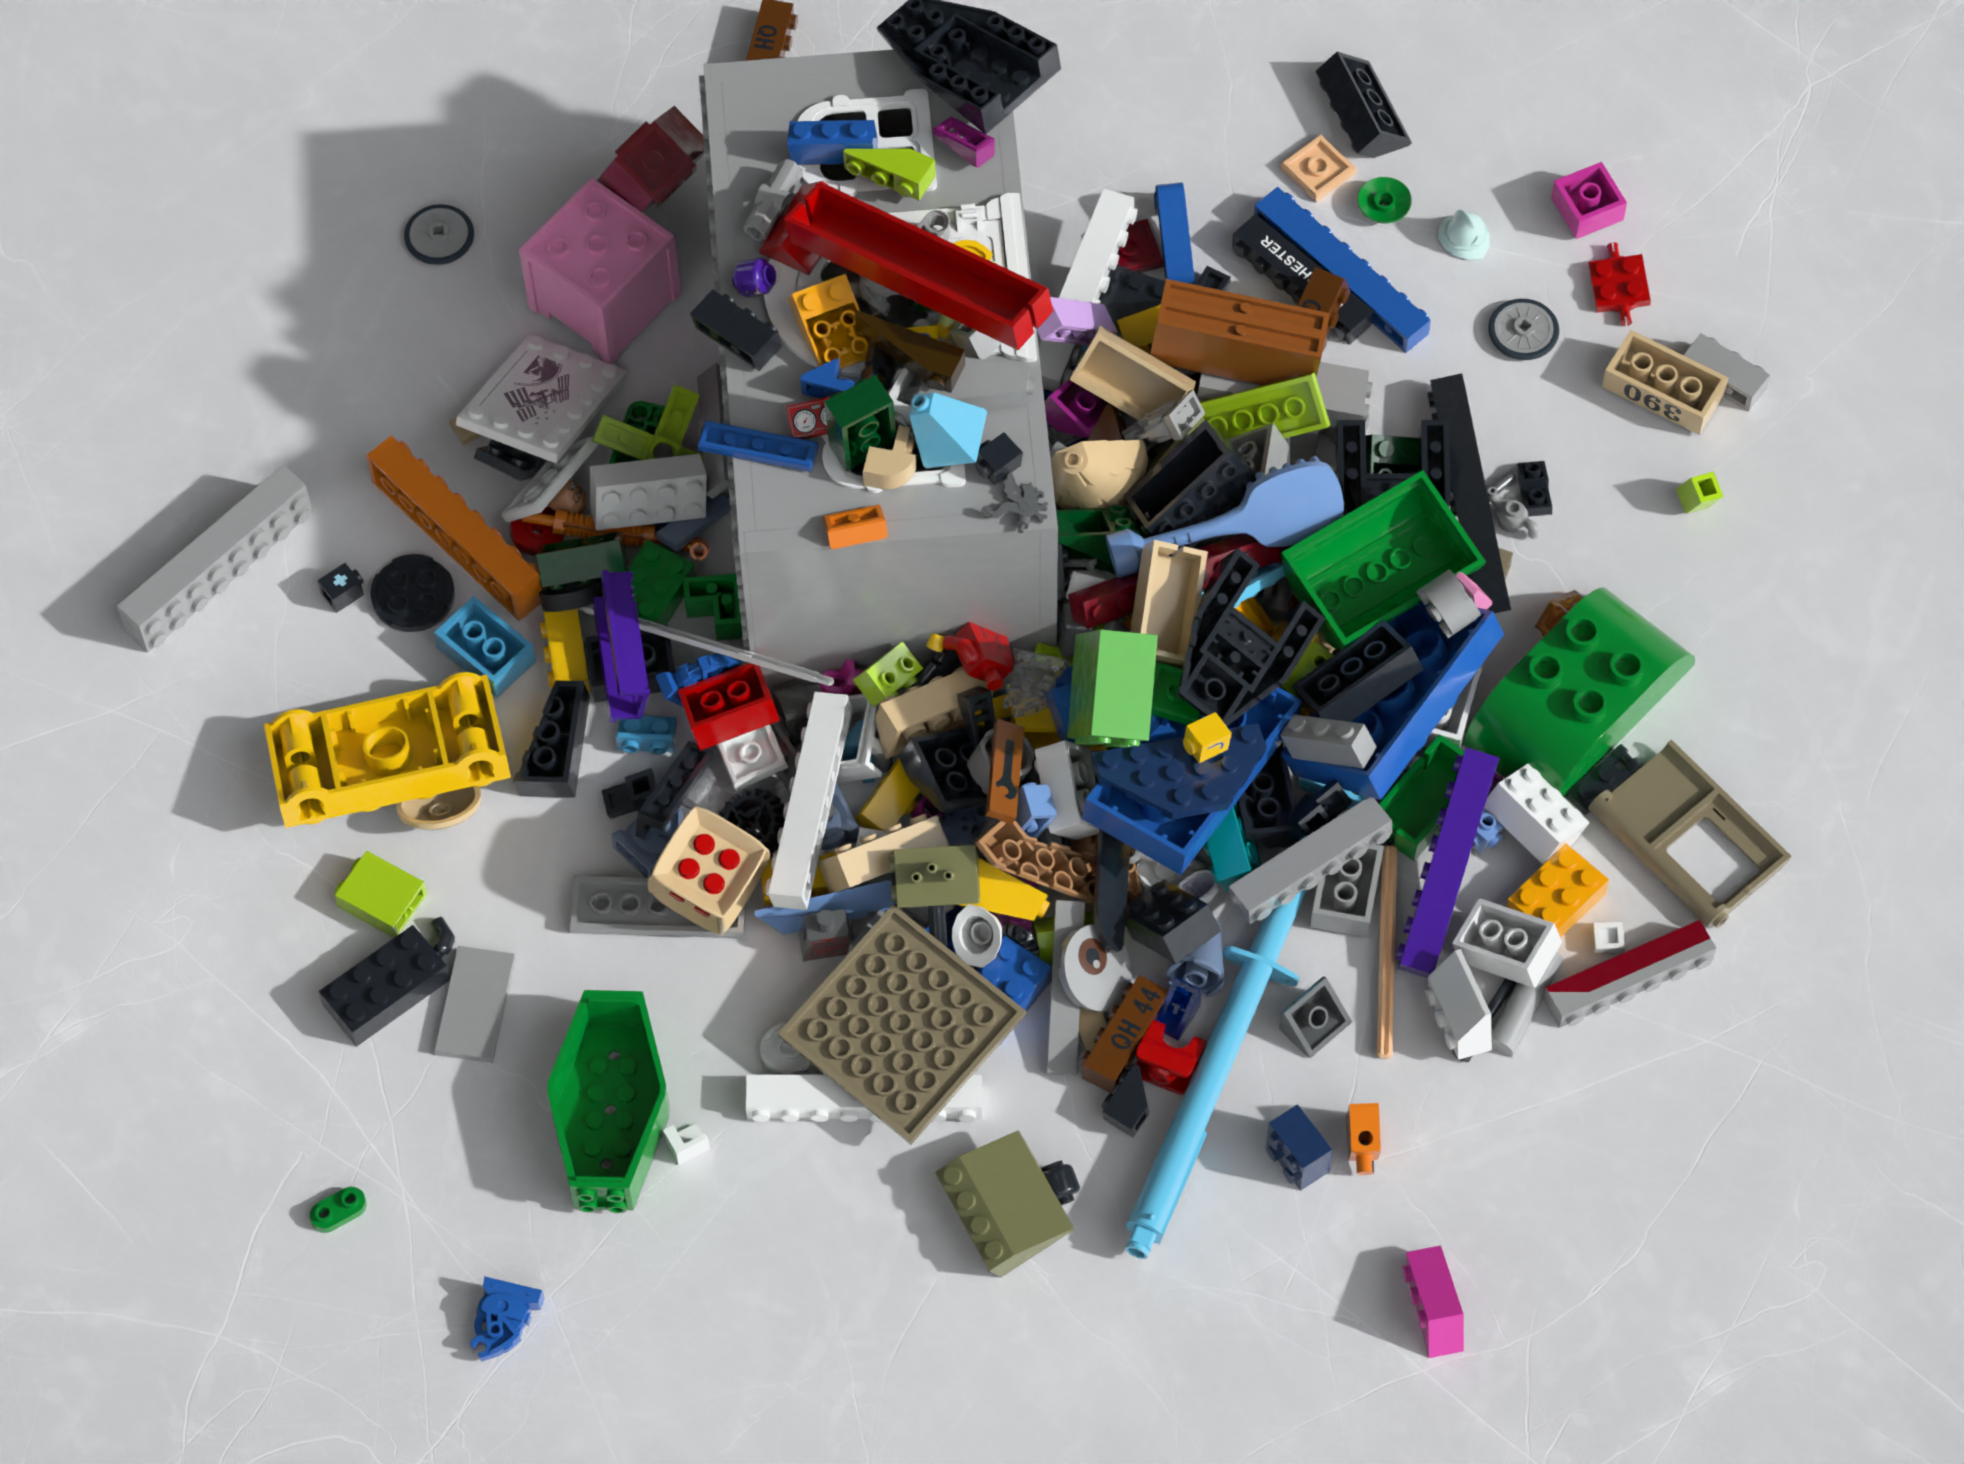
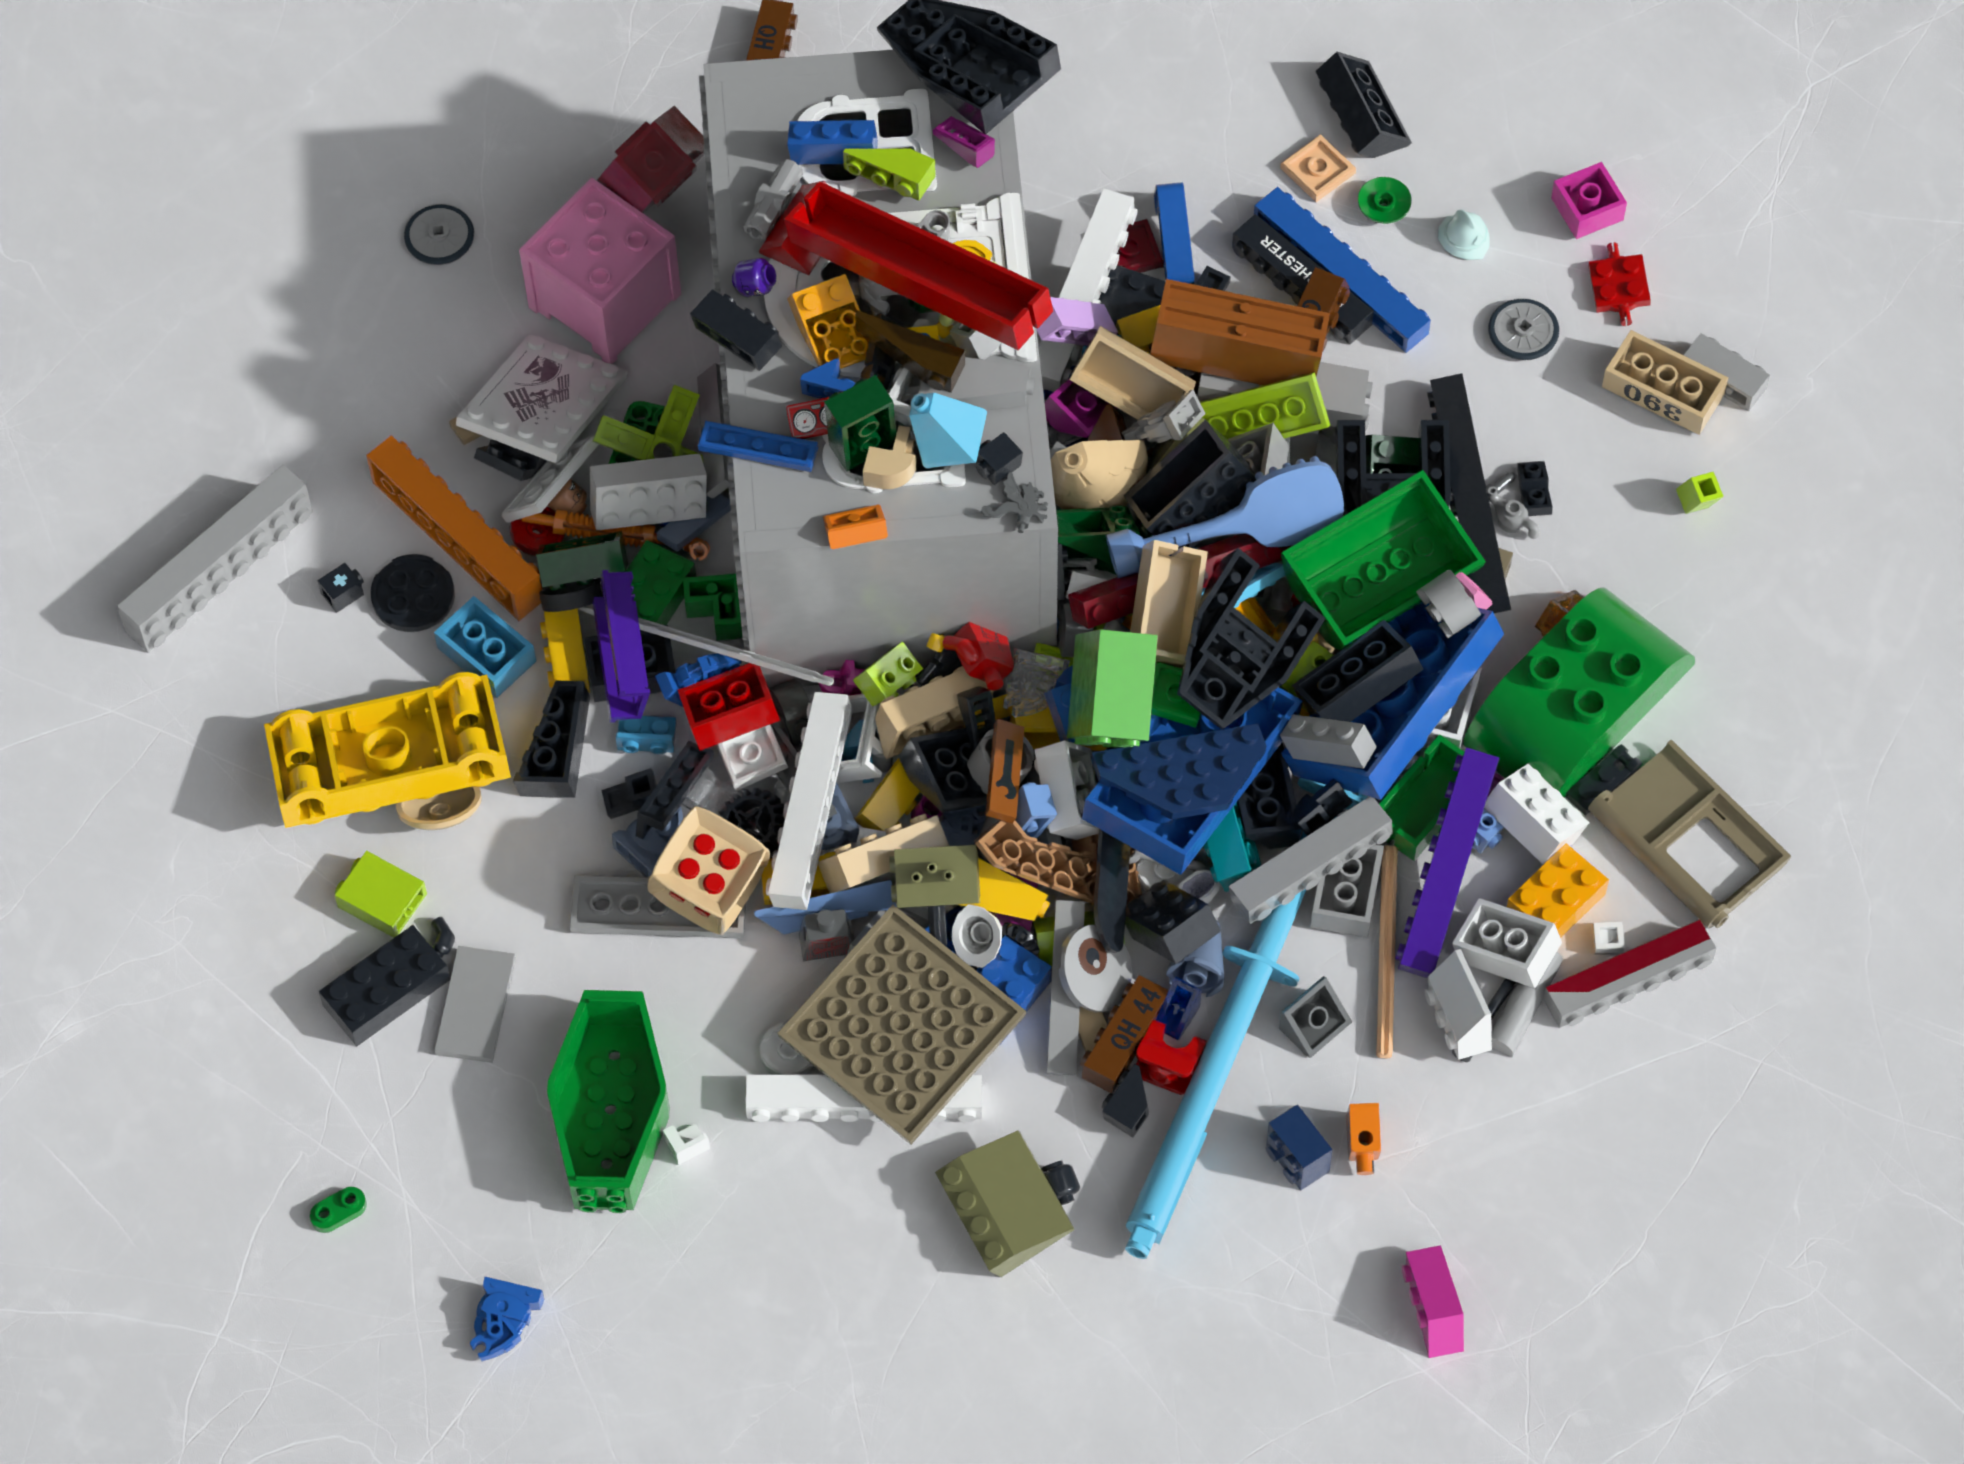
(1206, 737): yellow brick -> none

